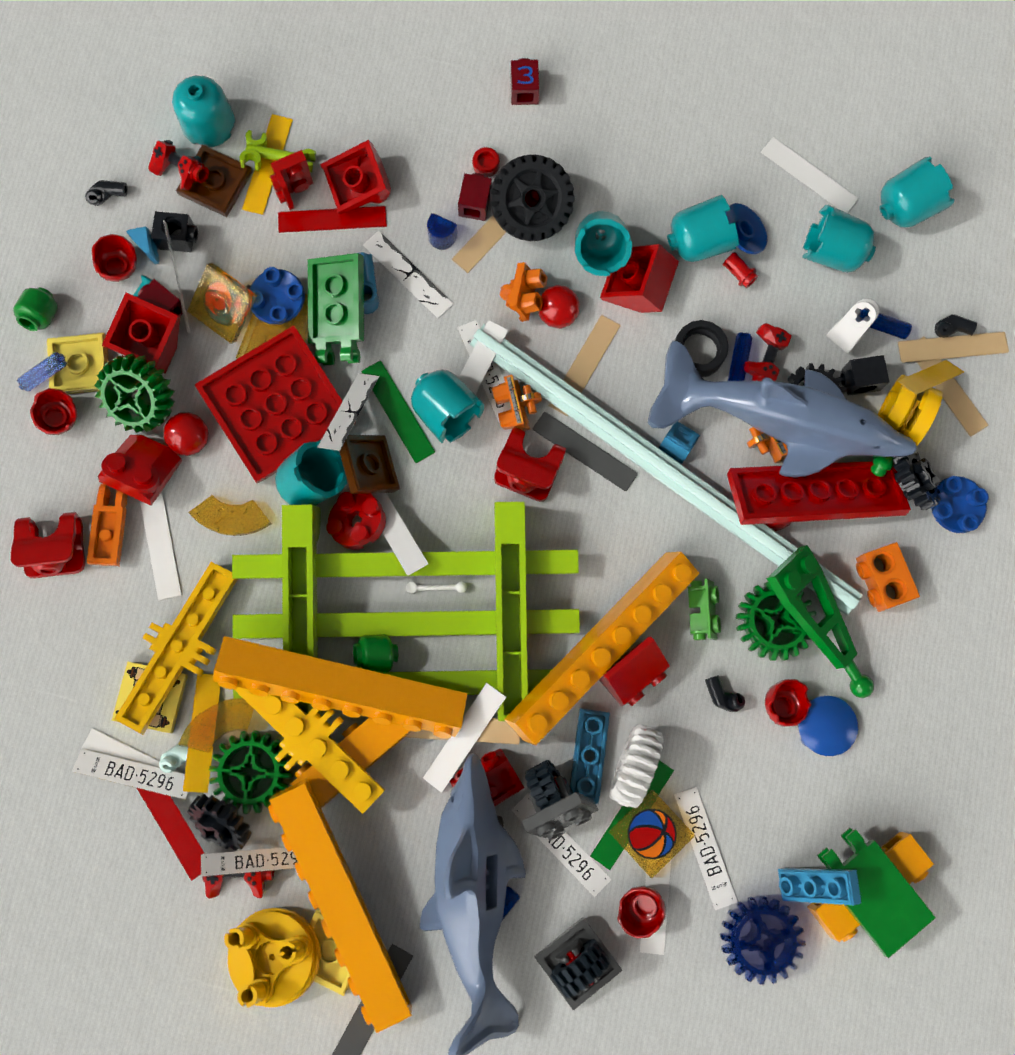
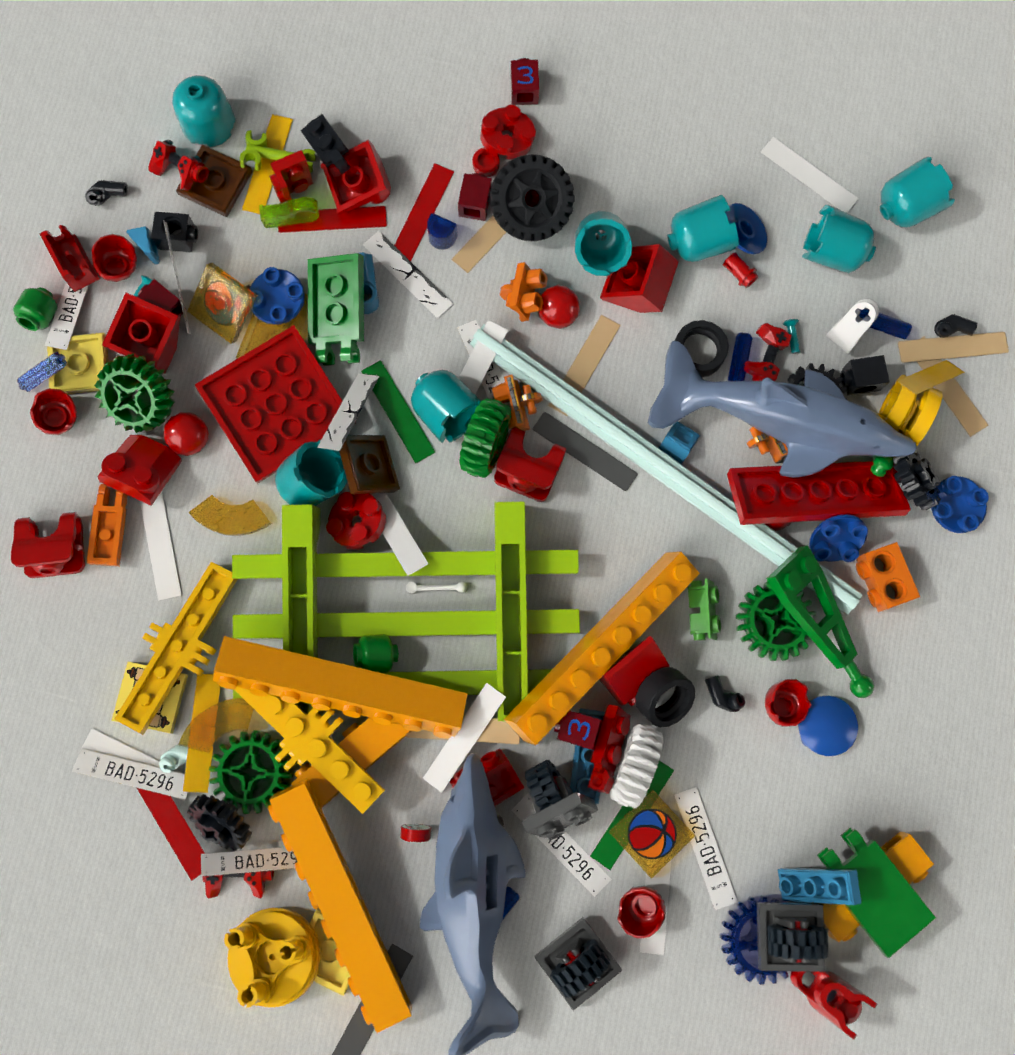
(66, 315): none -> white sticker
(70, 258): none -> red hinge
(292, 212): none -> clear neon green piece
(326, 143): none -> black hinge
(415, 832): none -> red tile
(425, 205): none -> red sticker
(485, 438): none -> green gear
(511, 120): none -> red plate
(578, 729): none -> dark red brick
(608, 748): none -> red hinge
(657, 684): none -> black tyre
(791, 326): none -> teal piece
(791, 937): none -> plate
(833, 998): none -> red piece
(838, 538): none -> blue dish

